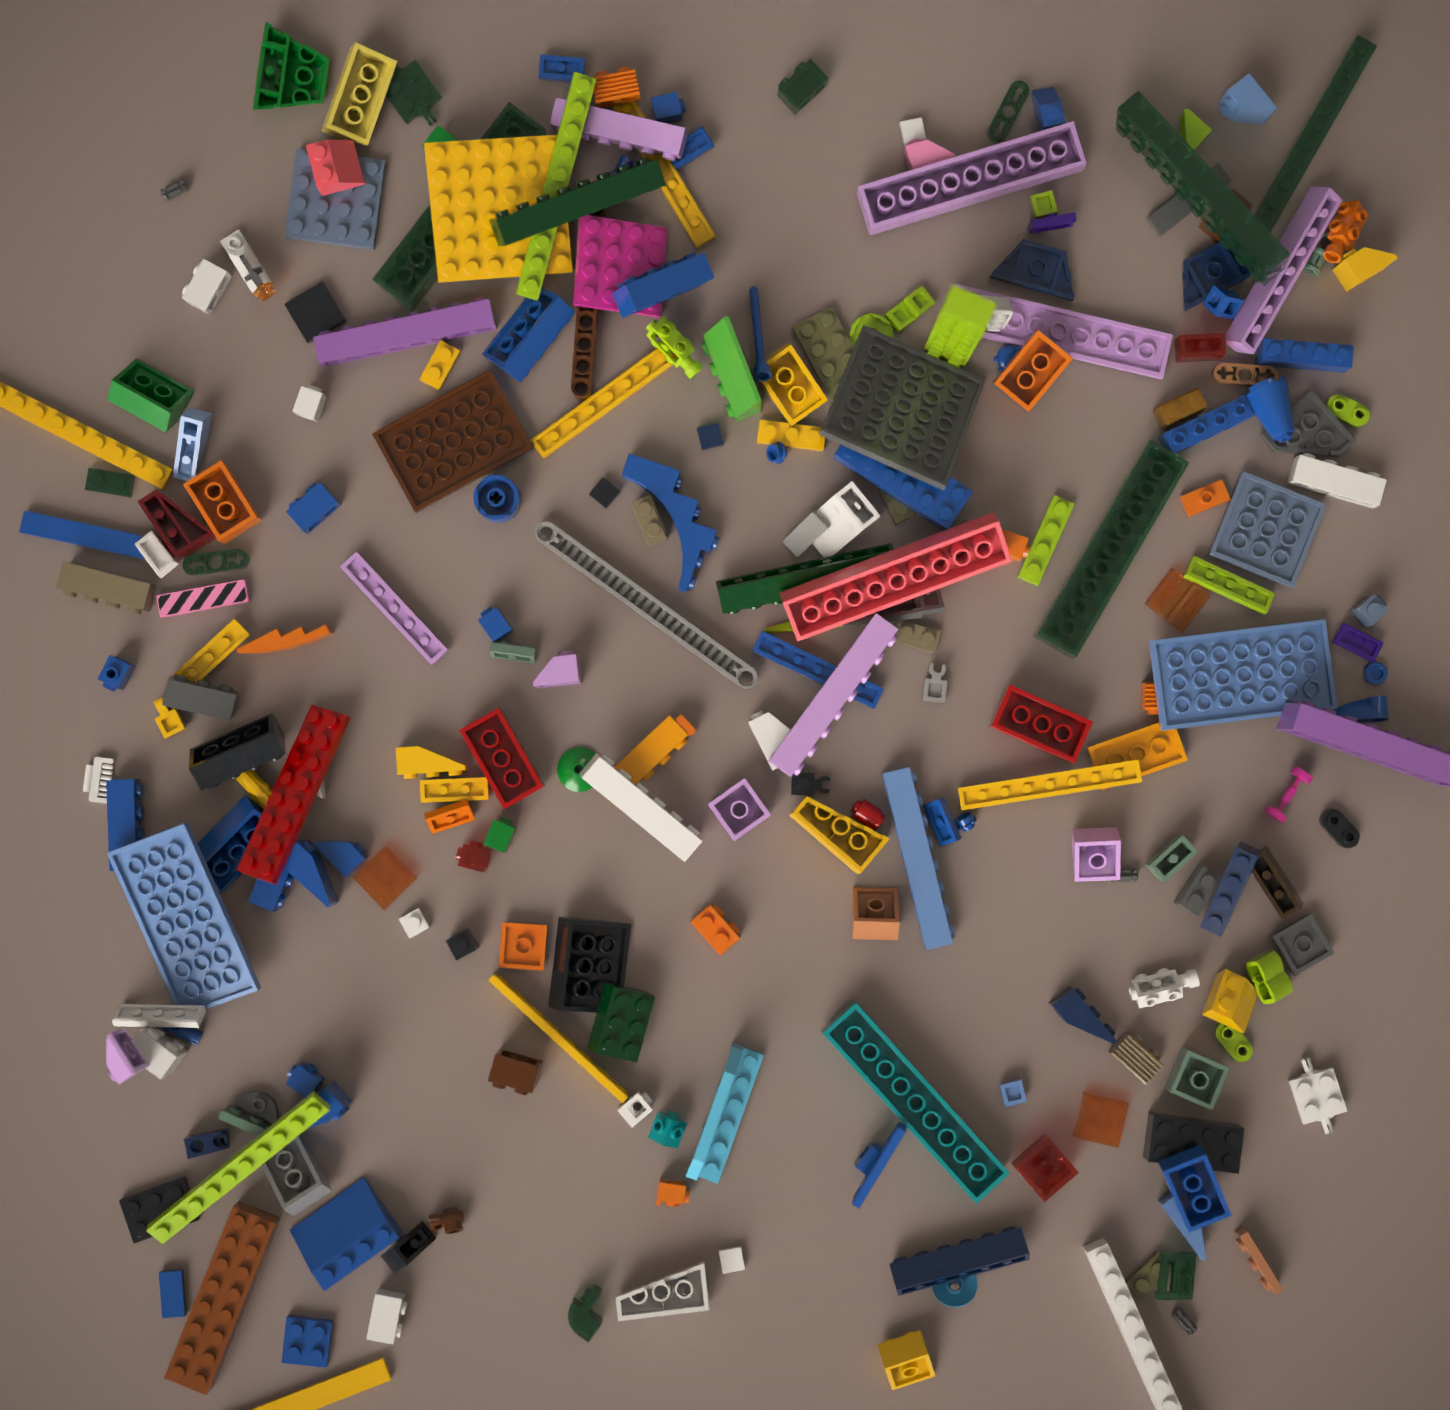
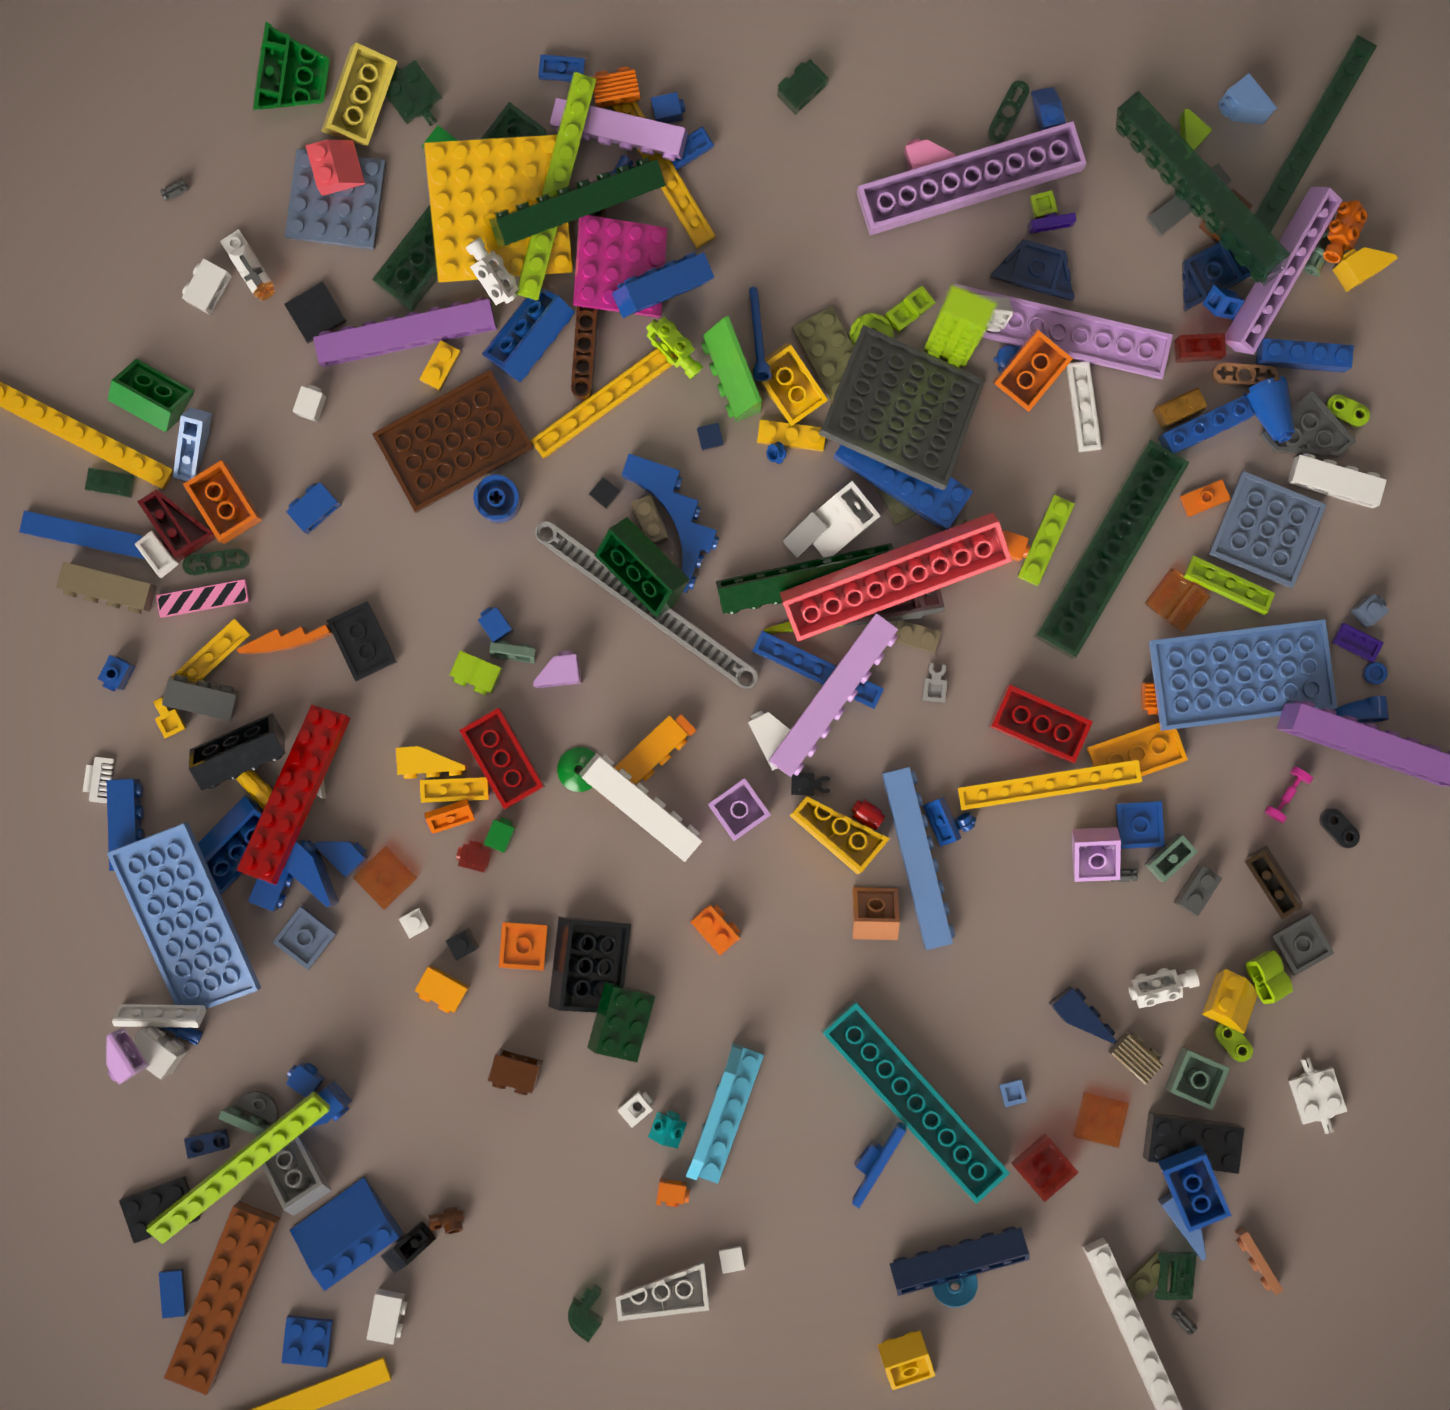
(304, 938): none -> sand blue plate
(361, 641): none -> black plate
(394, 608): lavender plate -> none
(441, 989): none -> light orange brick
(475, 672): none -> lime brick
(492, 275): none -> white brick
(559, 1037): yellow tile -> none
(641, 567): none -> dark green brick
(912, 130): white tile -> none
(1083, 406): none -> white tile
(1140, 824): none -> blue plate
(1230, 888): dark blue brick -> none

